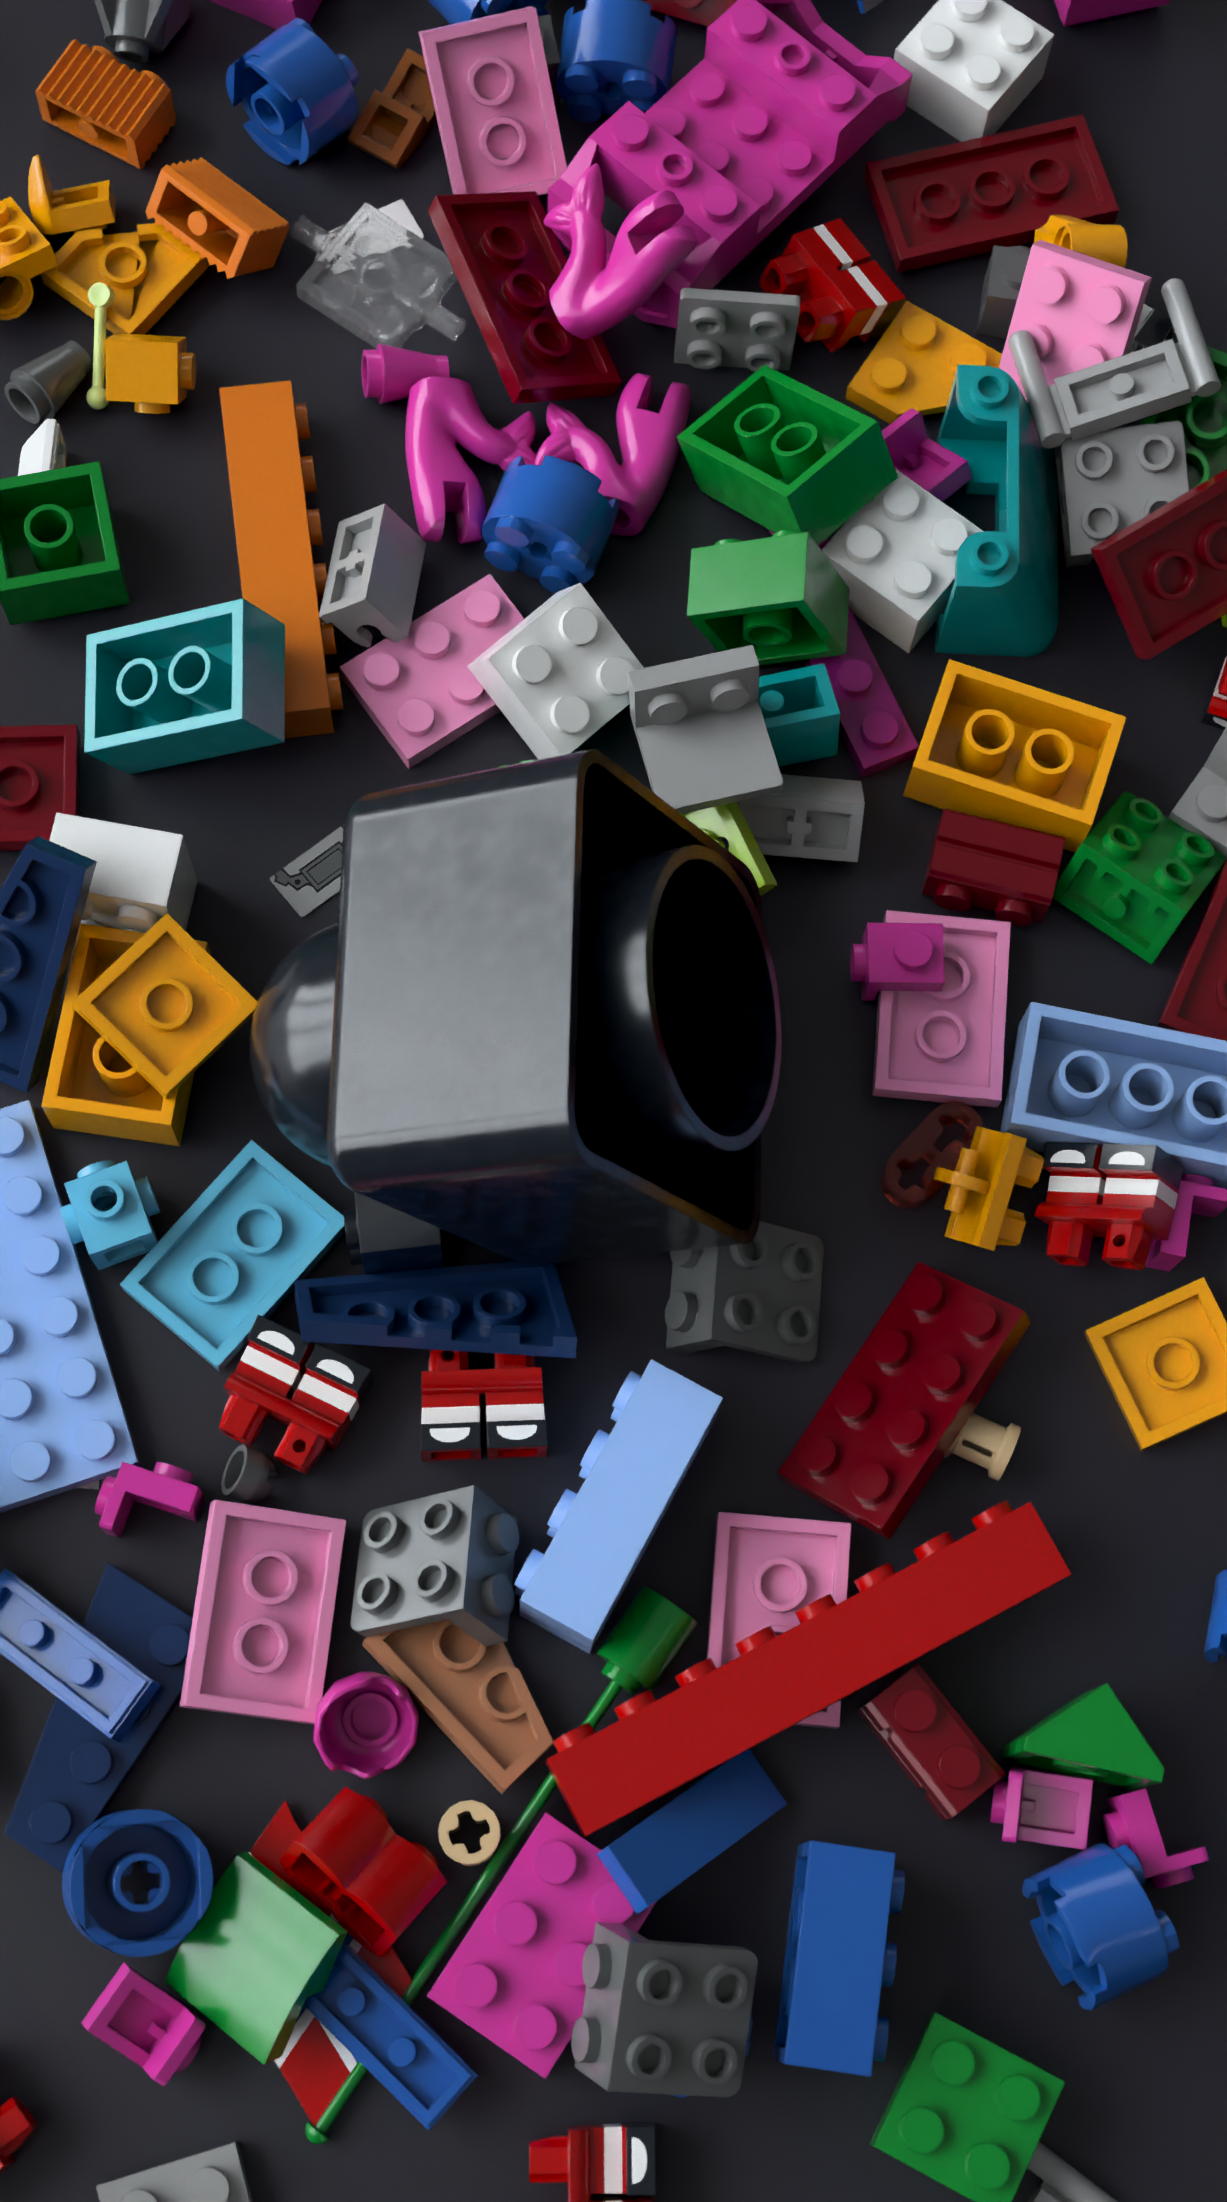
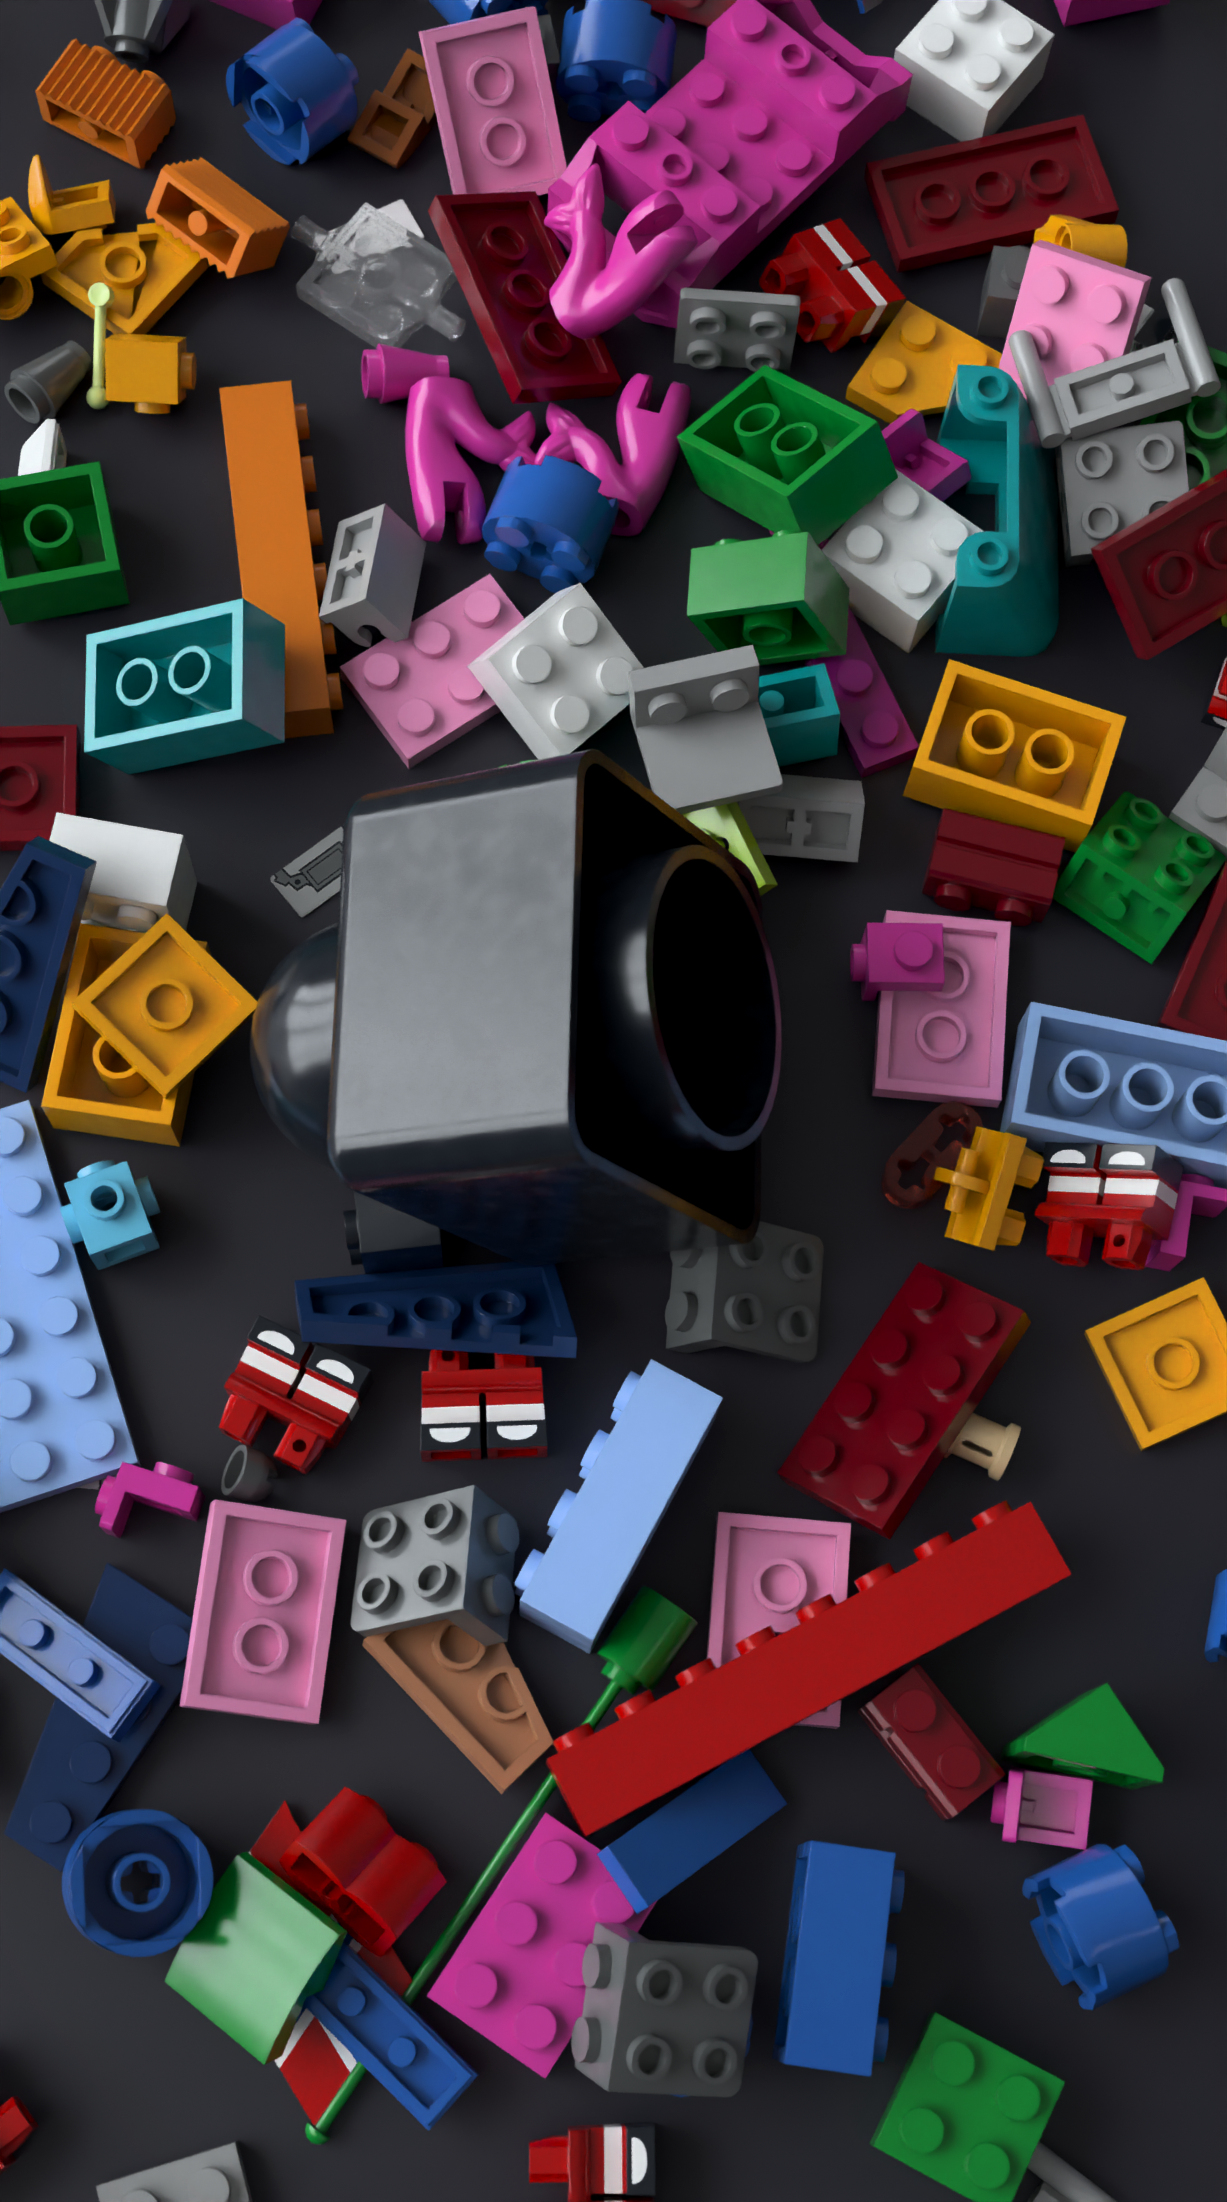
(146, 2024): dark pink bracket -> none
(235, 1255): medium azure plate -> none
(365, 1724): dark pink hair -> none
(450, 1824): tan bush -> none
(1134, 1824): dark pink bracket -> none

